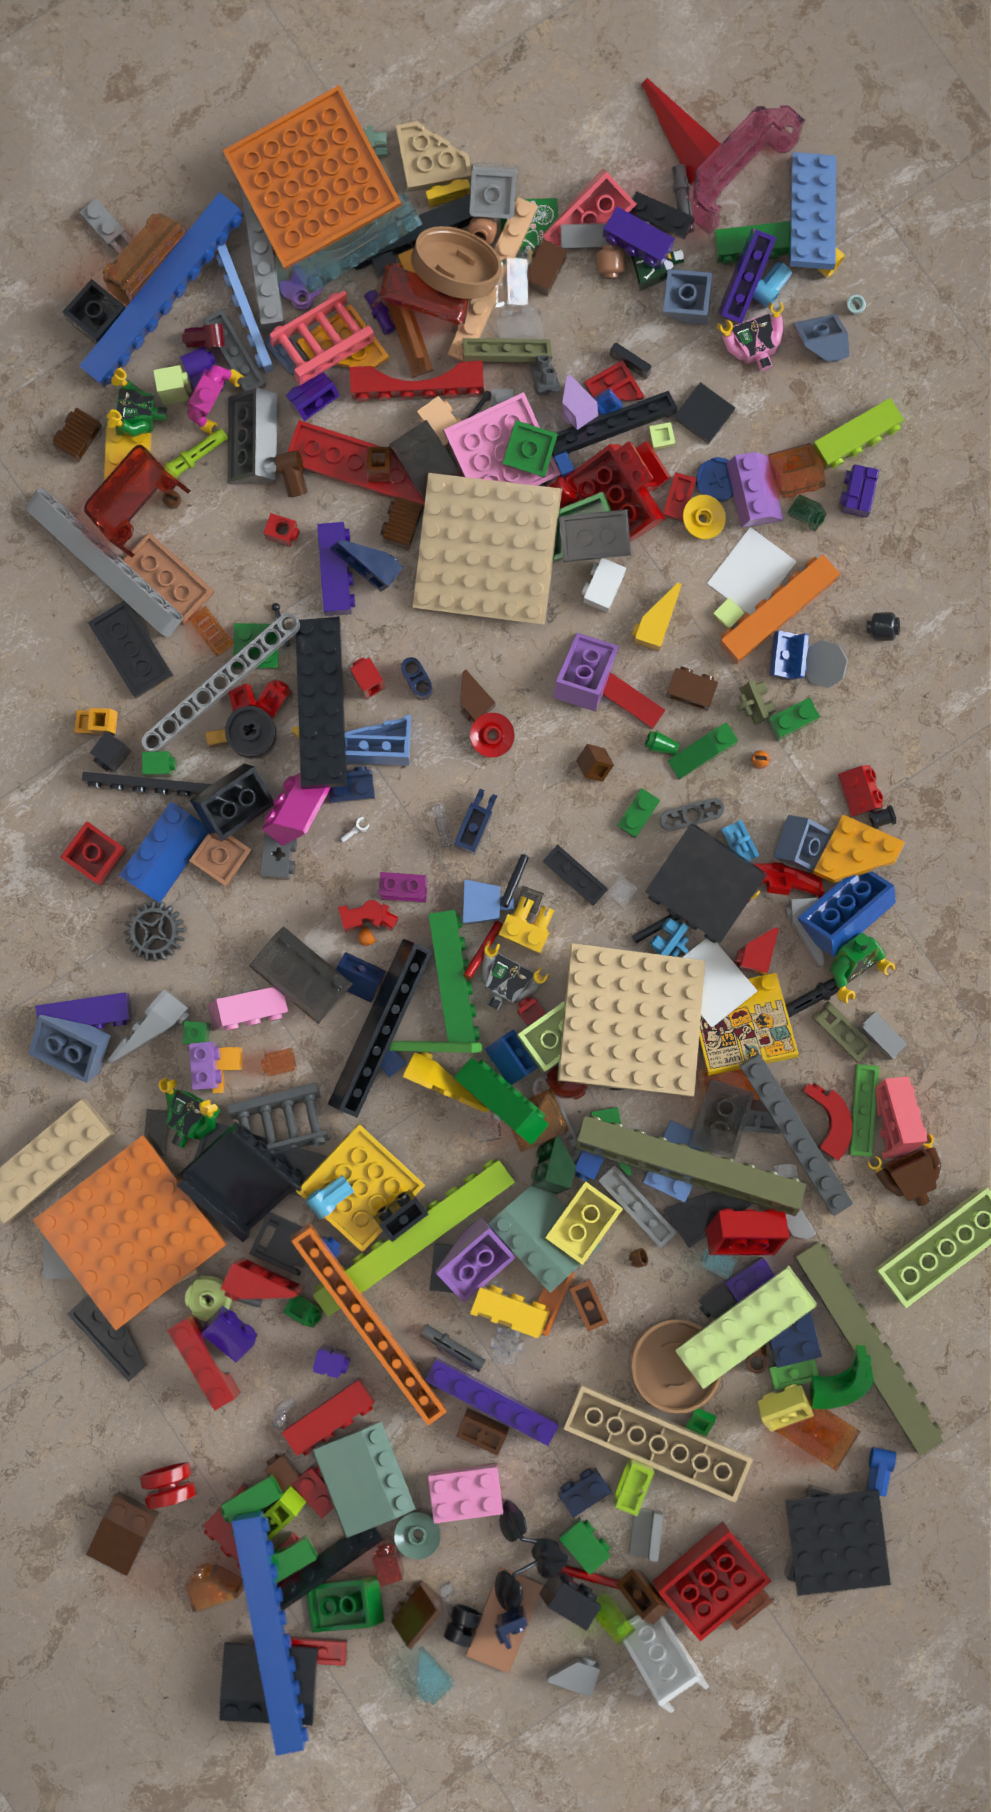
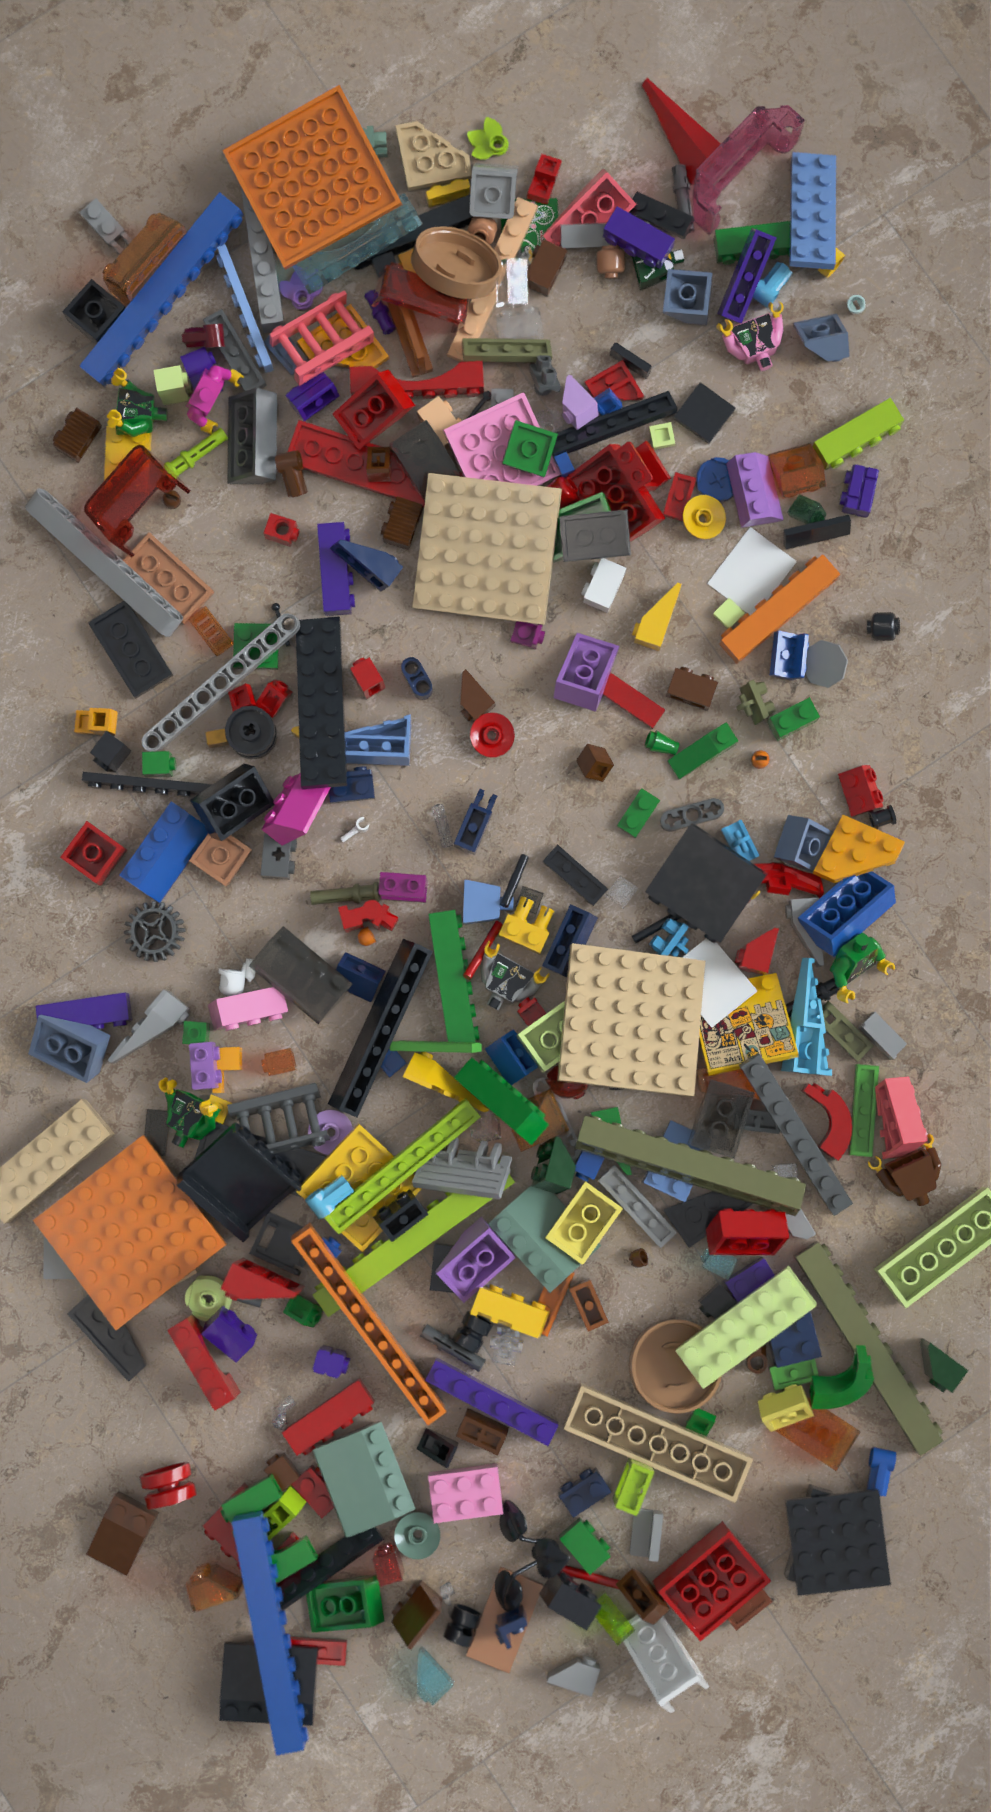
(221, 1104): none -> yellow plate
(233, 981): none -> white piece
(337, 1121): none -> lavender dish
(356, 893): none -> olive pin
(373, 408): none -> red slope
(402, 1165): none -> lime plate
(437, 1447): none -> black slope
(467, 1173): none -> light grey hinge
(472, 1332): none -> black wheel
(485, 140): none -> lime plate
(528, 634): none -> magenta bracket
(544, 179): none -> red slope
(574, 929): none -> dark blue brick
(808, 1026): none -> medium azure wedge
(817, 531): none -> black tile
(941, 1368): none -> dark green slope

